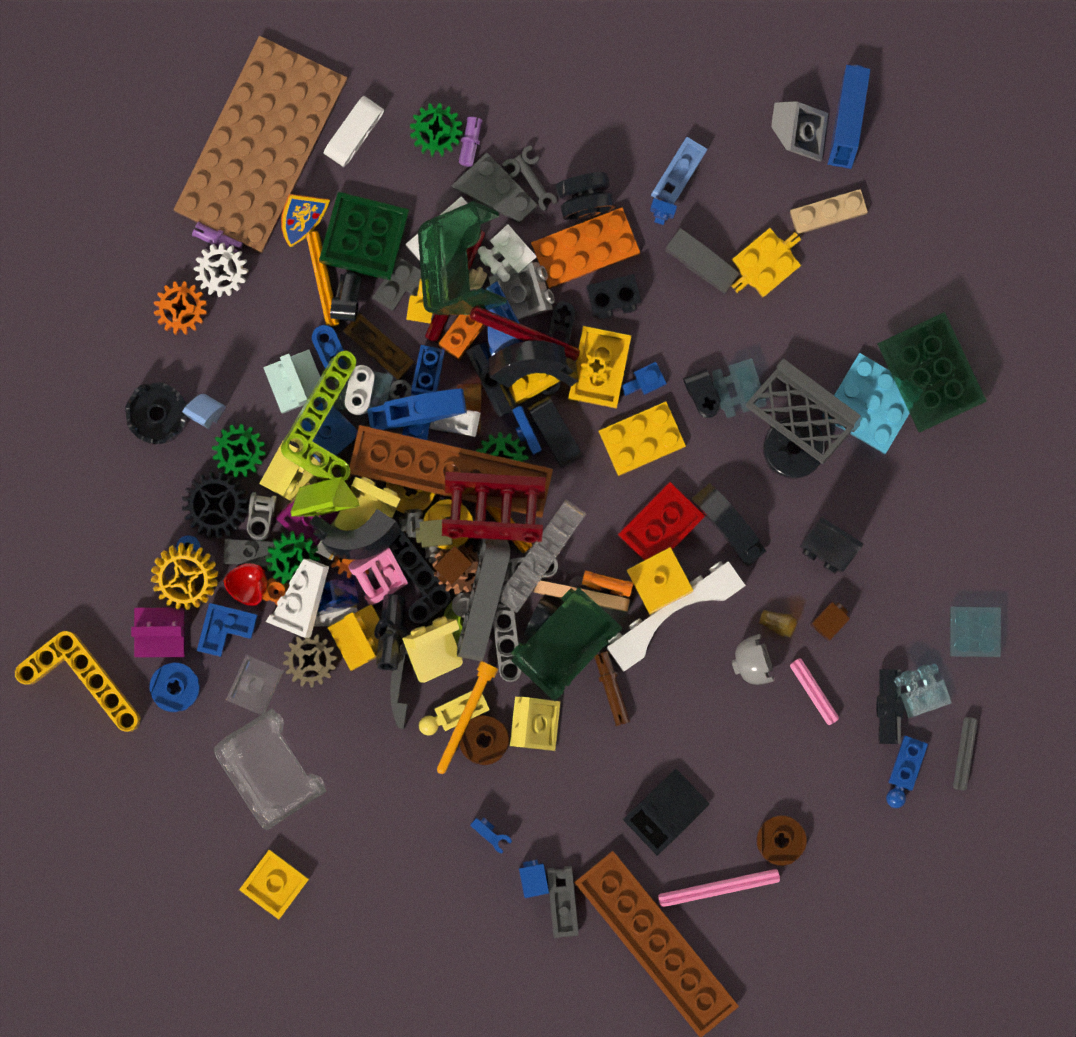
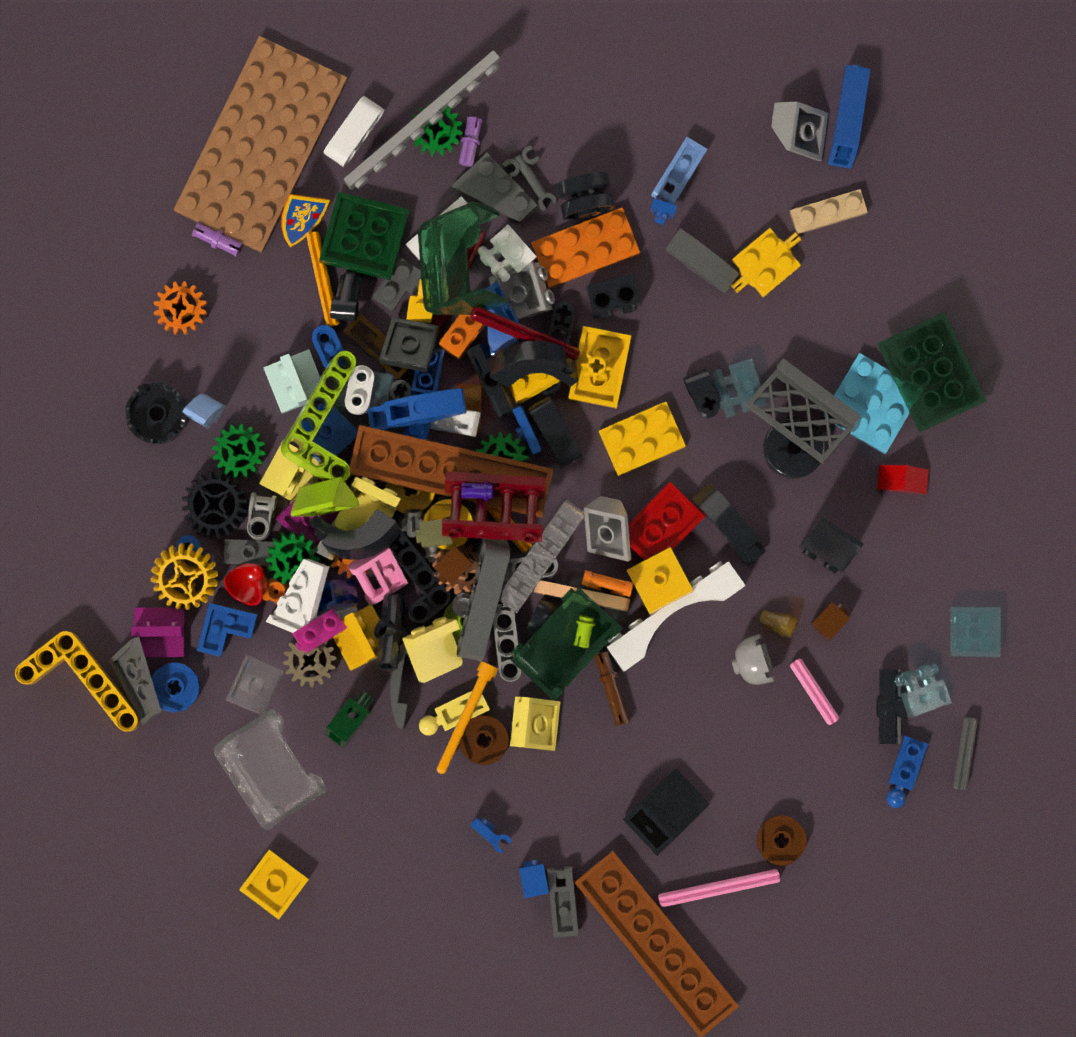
(136, 680): none -> dark grey wing
(211, 264): white gear -> none
(318, 631): none -> dark pink hinge
(344, 728): none -> dark green torso
(409, 344): none -> pearl dark grey plate
(415, 127): none -> light grey plate
(477, 278): tan plate -> none
(477, 490): none -> dark purple pin
(584, 631): none -> lime pin
(607, 528): none -> light grey slope
(647, 380): blue plate -> none
(902, 479): none -> red slope

